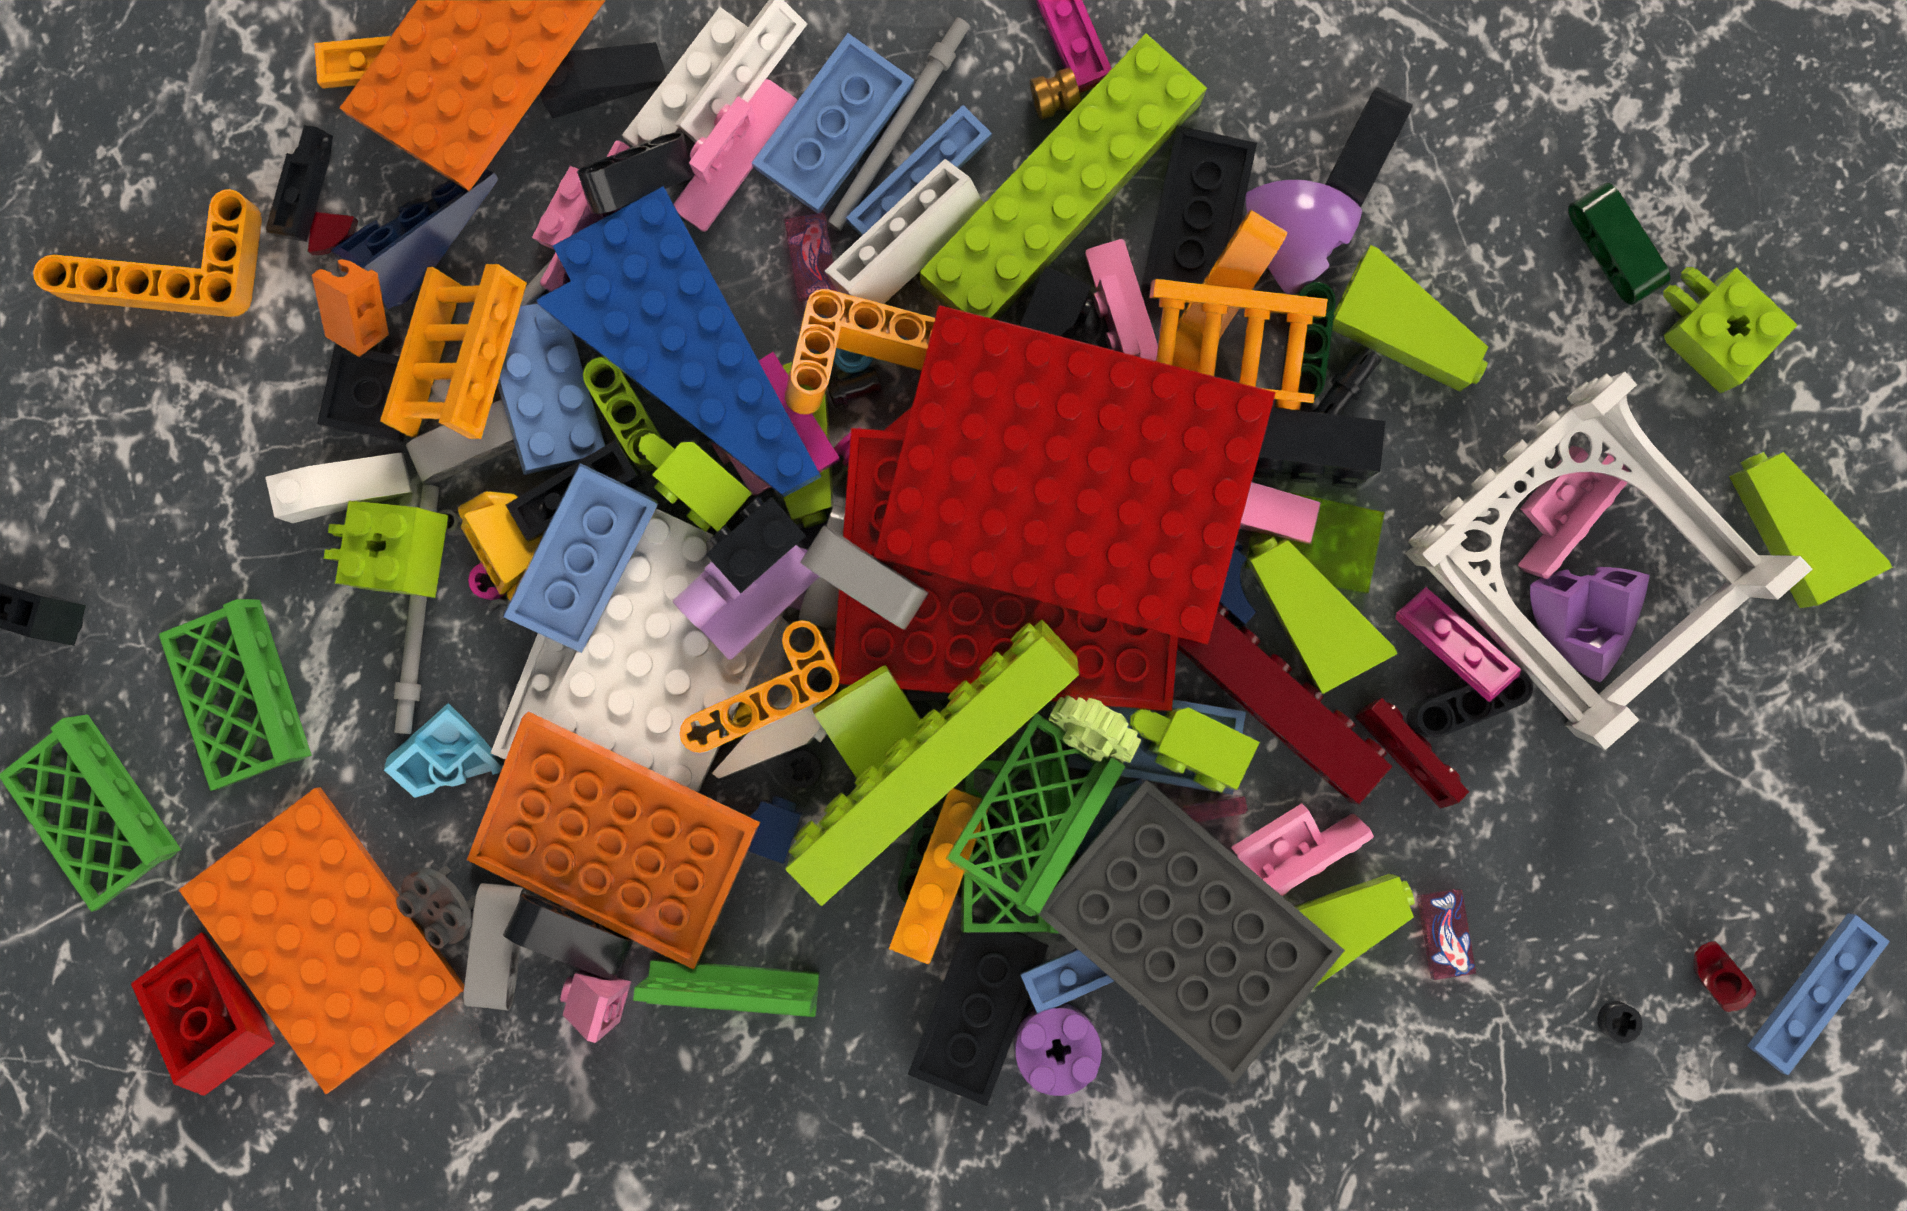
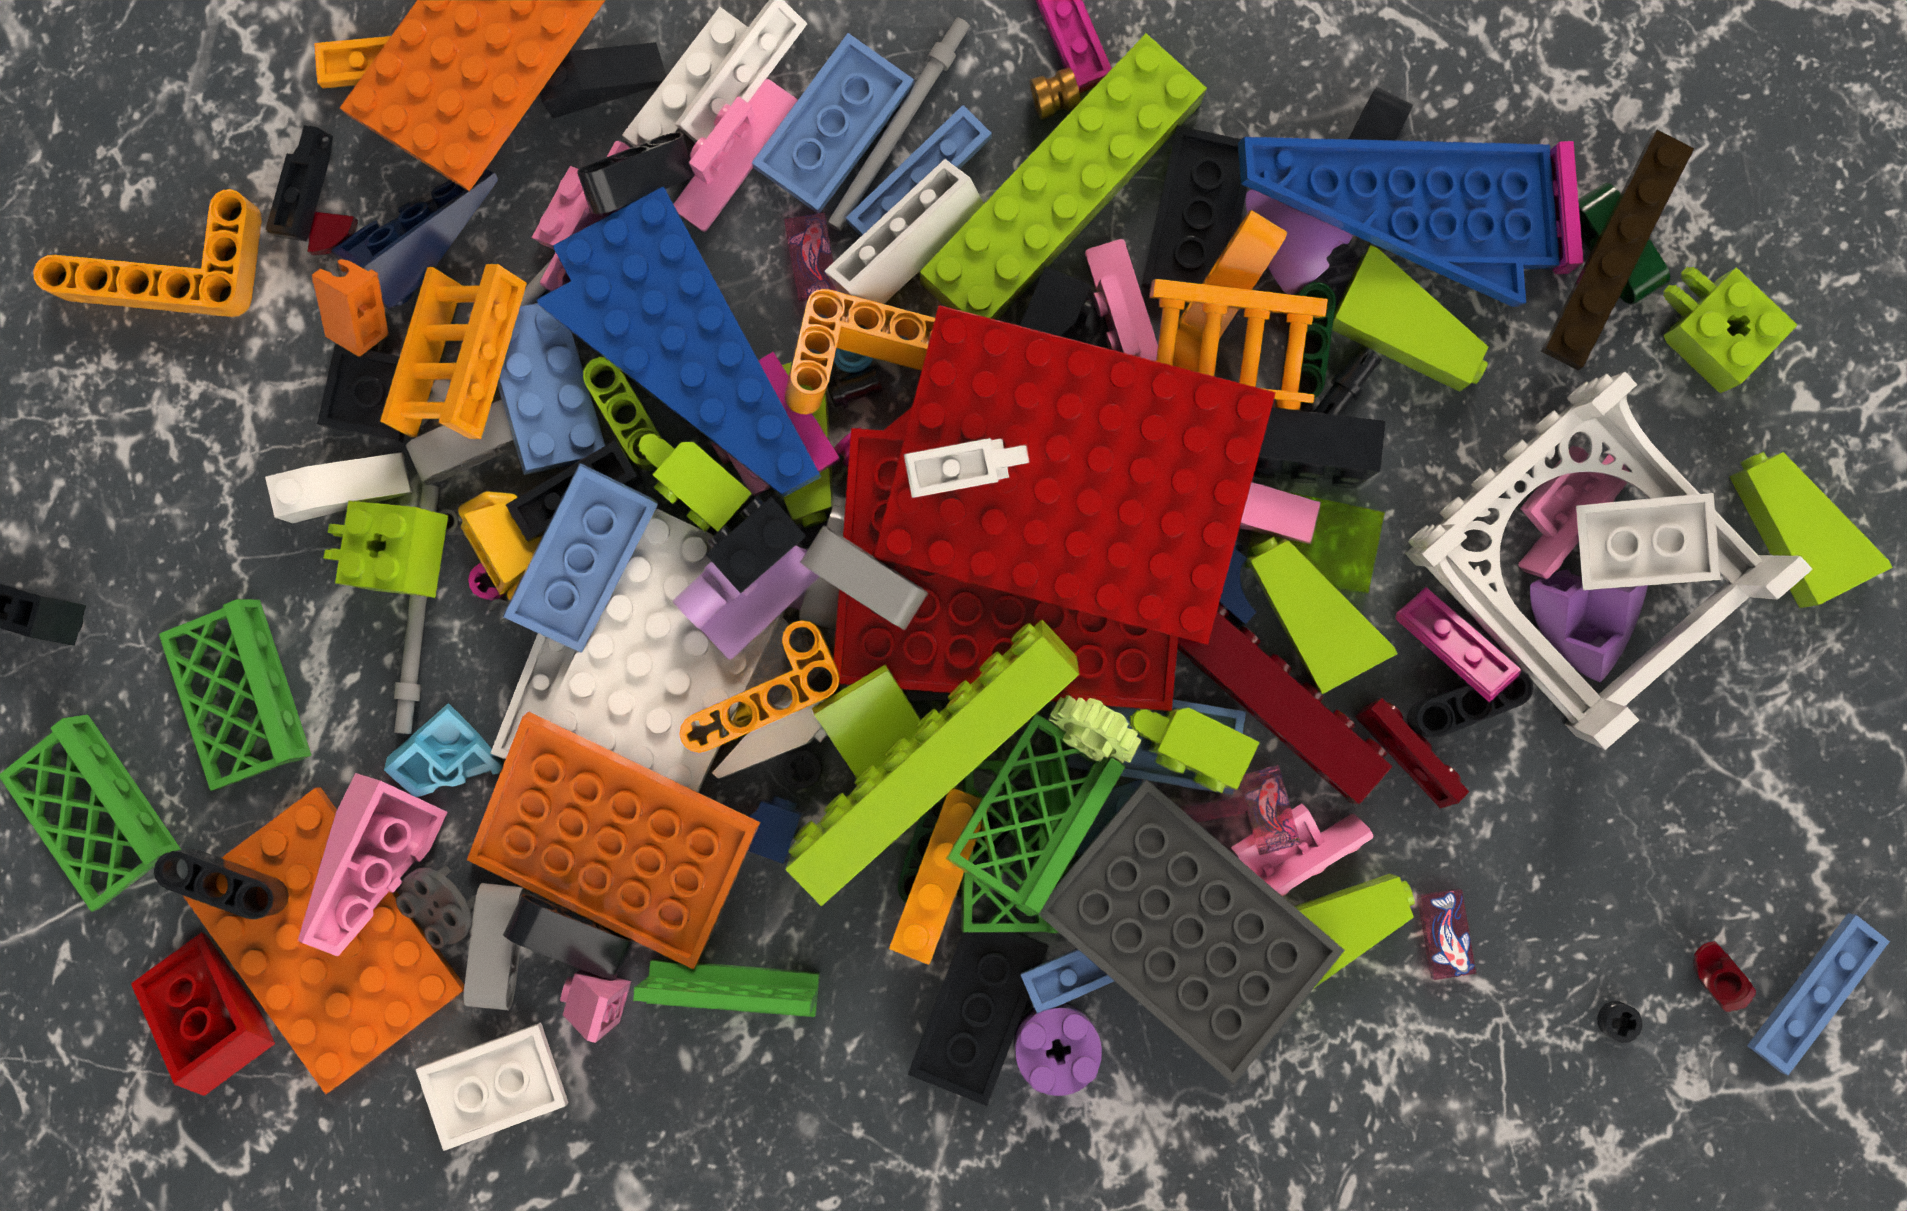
(202, 877): none -> black beam
(367, 852): none -> bright pink wedge
(492, 1086): none -> white plate
(961, 466): none -> white hinge
(1269, 810): none -> clear pink tile
(1445, 205): none -> blue wing
(1566, 207): none -> dark pink tile
(1617, 250): none -> dark brown plate
(1648, 542): none -> white plate

